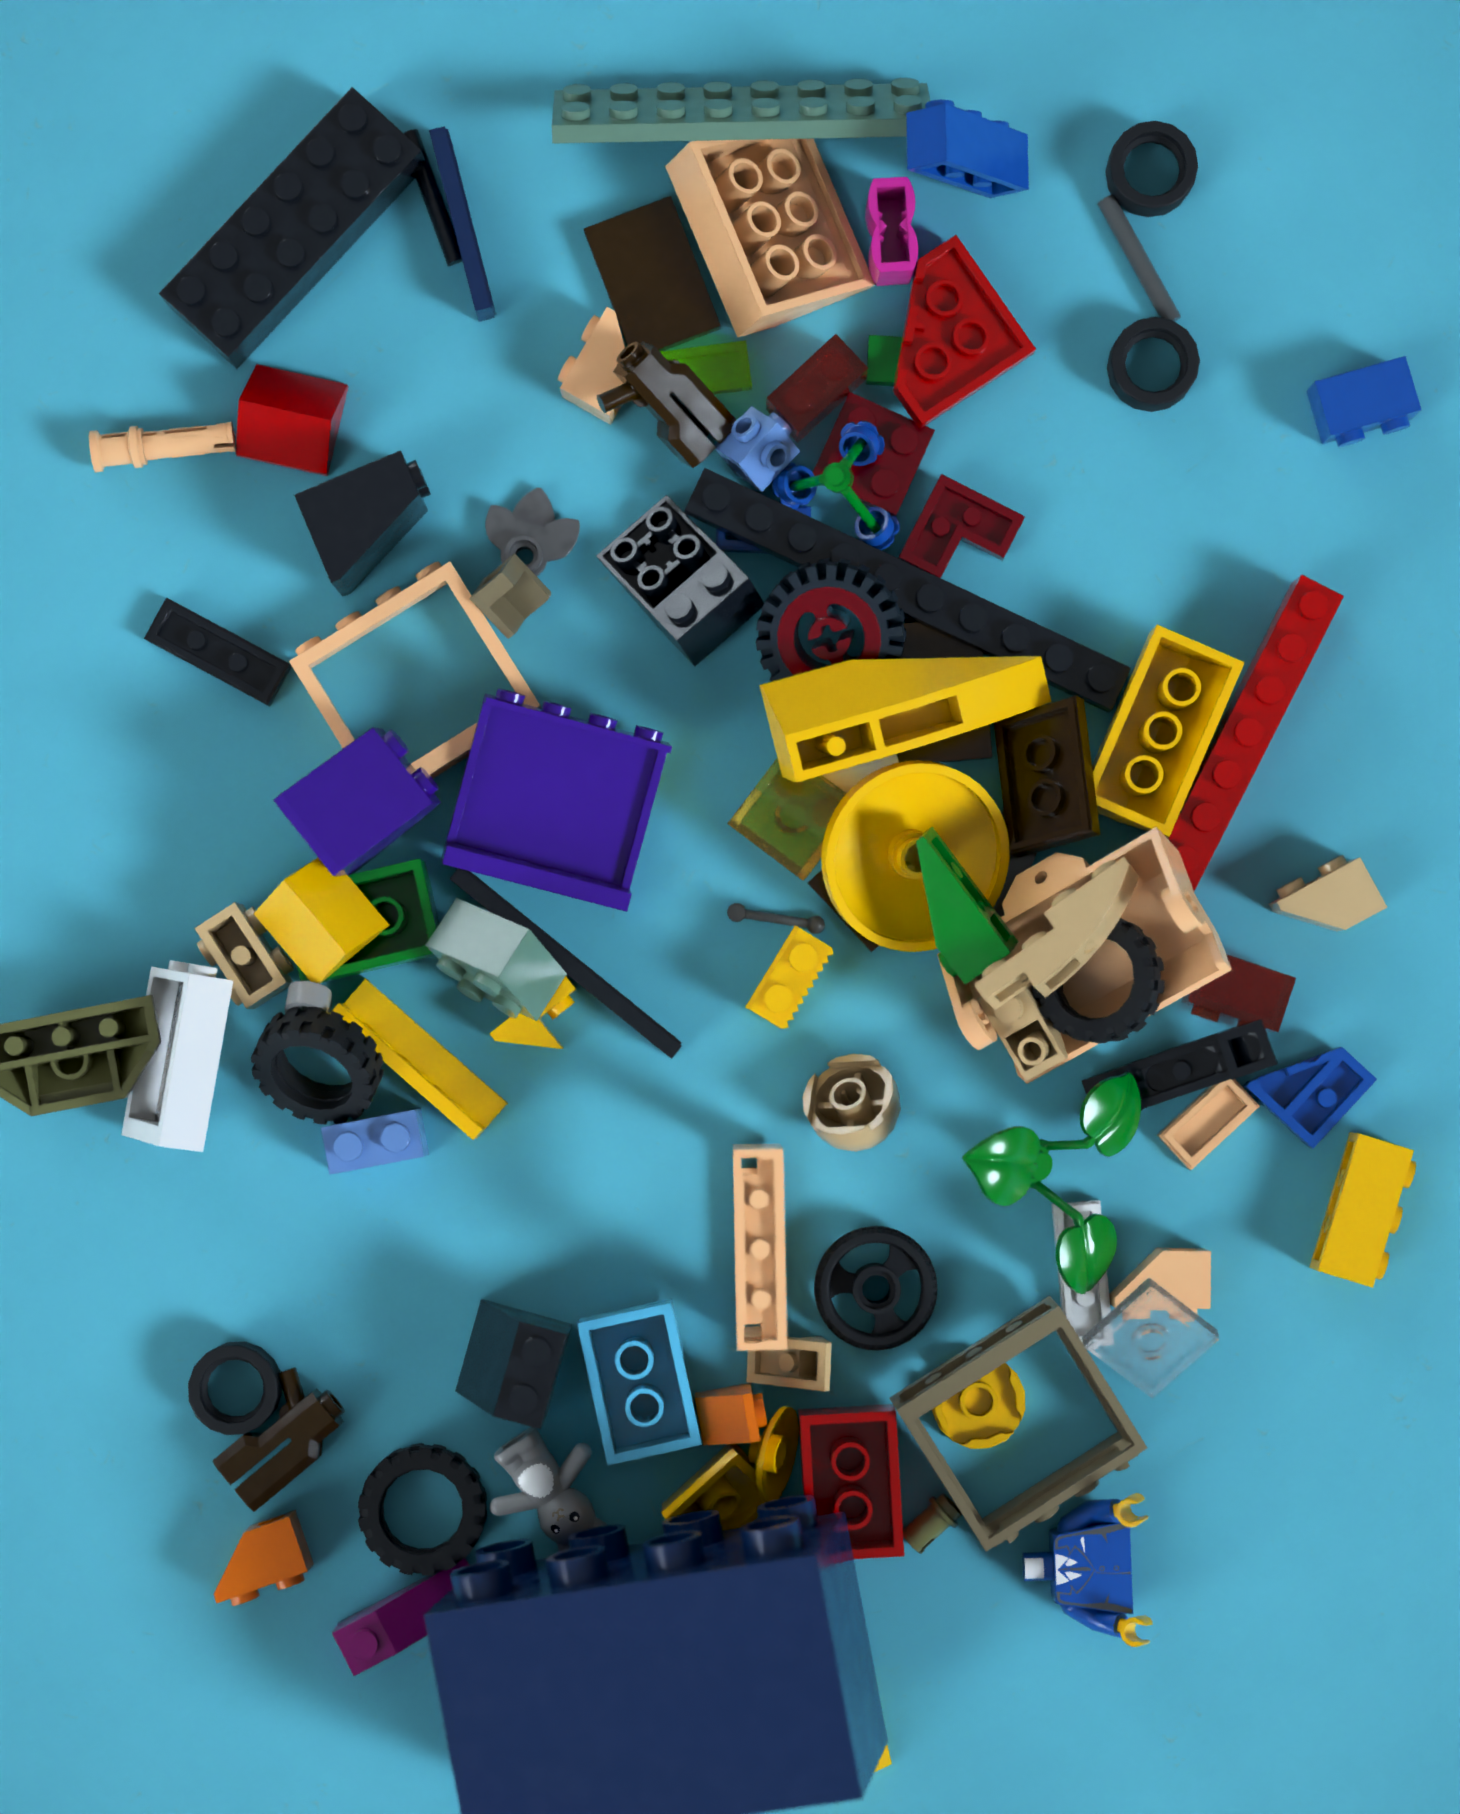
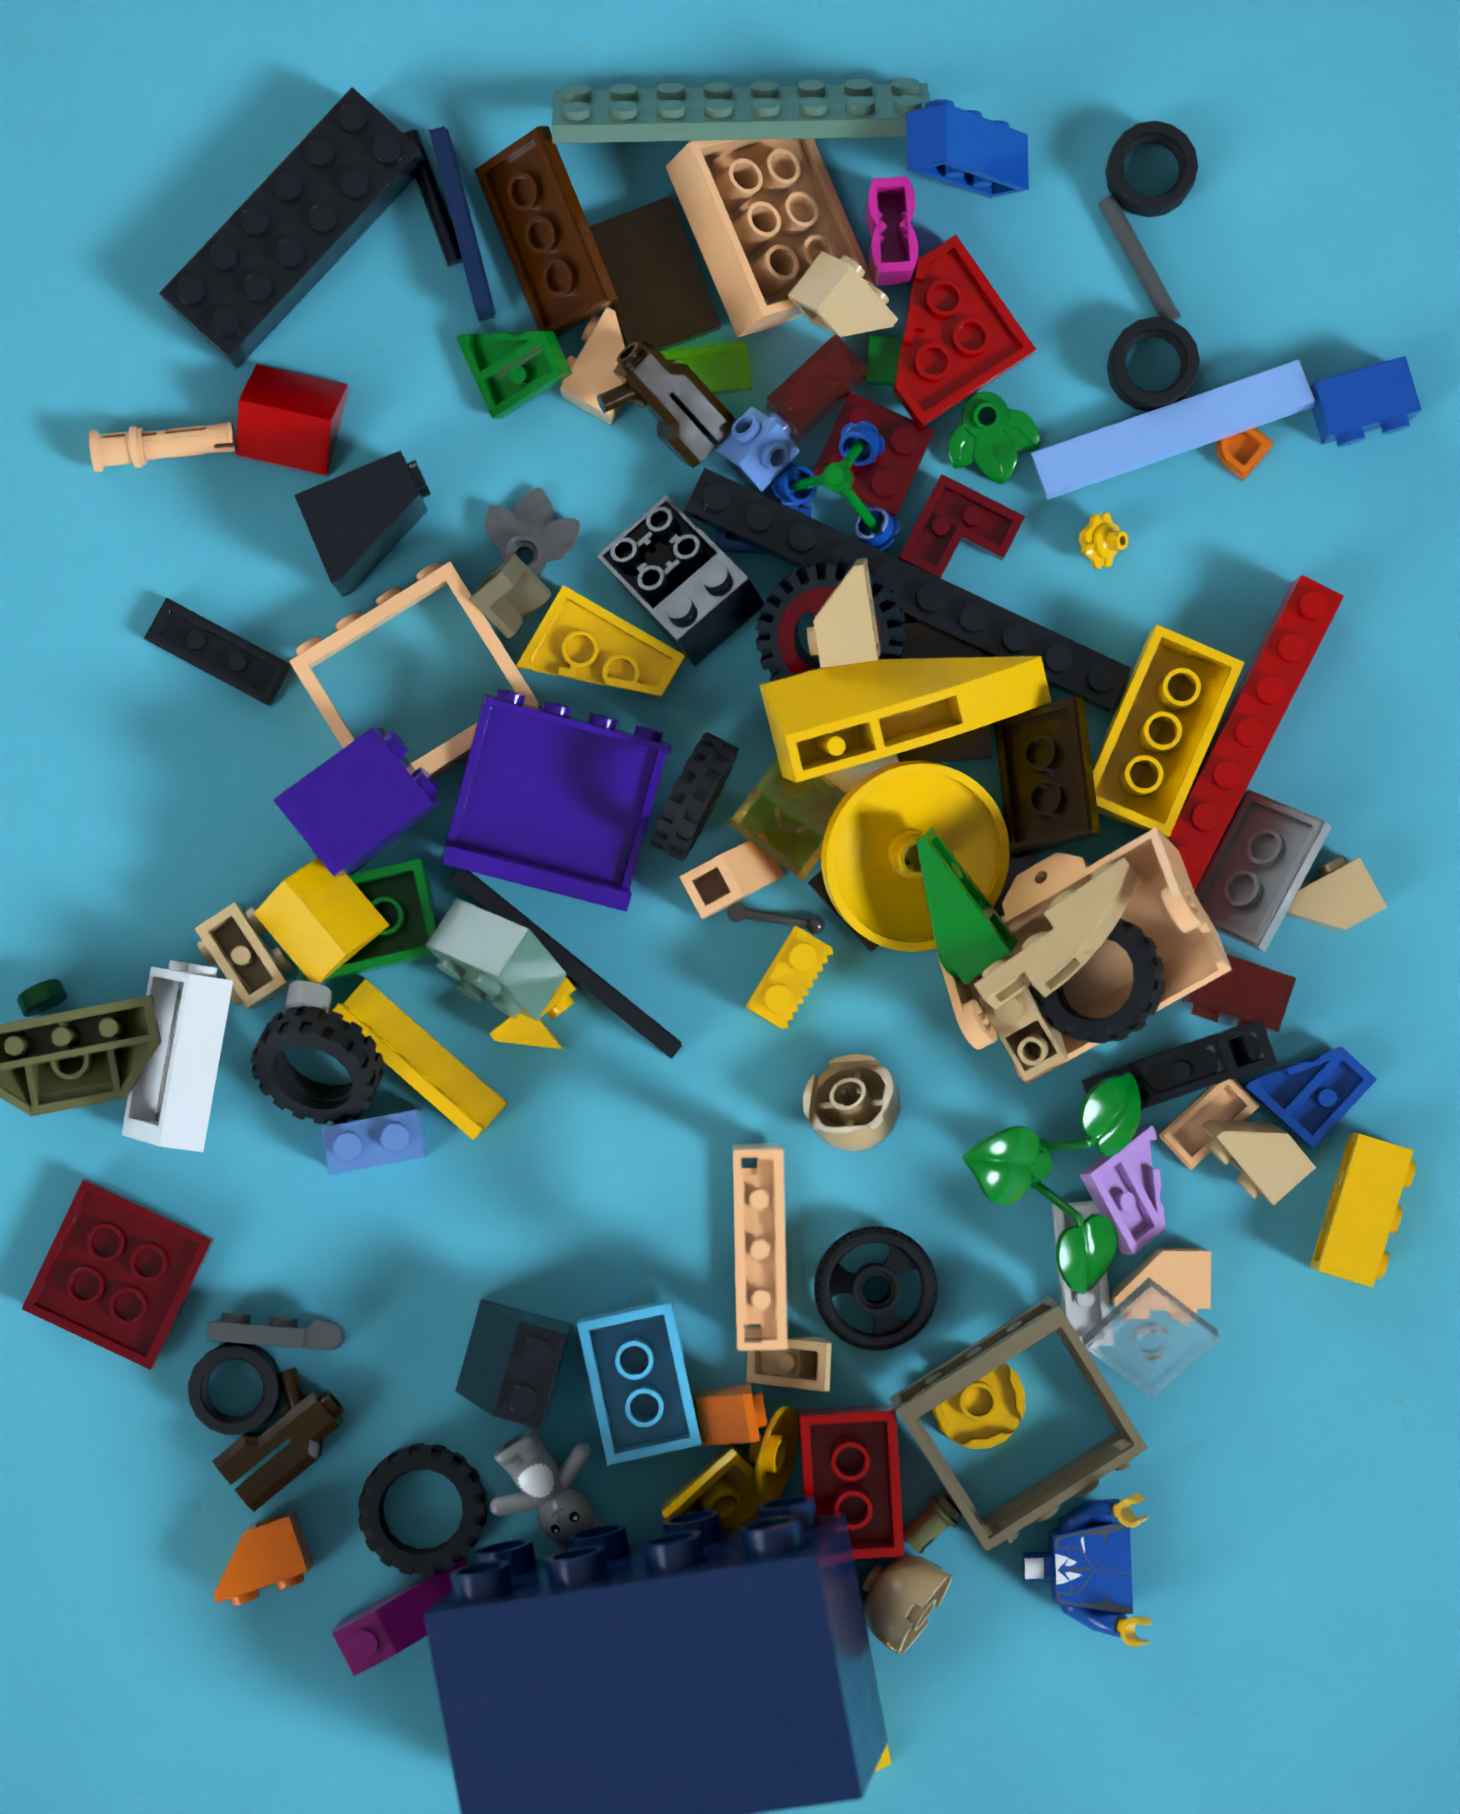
(41, 997): none -> dark green tile
(118, 1274): none -> dark red plate
(280, 1332): none -> dark grey hinge
(513, 366): none -> green wing
(546, 233): none -> reddish brown tile
(599, 648): none -> yellow wing
(694, 796): none -> black tyre
(729, 878): none -> light nougat slope
(840, 299): none -> tan slope
(846, 622): none -> tan slope
(903, 1599): none -> tan cylinder
(993, 444): none -> green plate
(1102, 540): none -> yellow plant
(1129, 1192): none -> lavender wing
(1173, 429): none -> light blue tile
(1243, 451): none -> orange tile
(1259, 868): none -> light grey tile
(1263, 1155): none -> tan slope

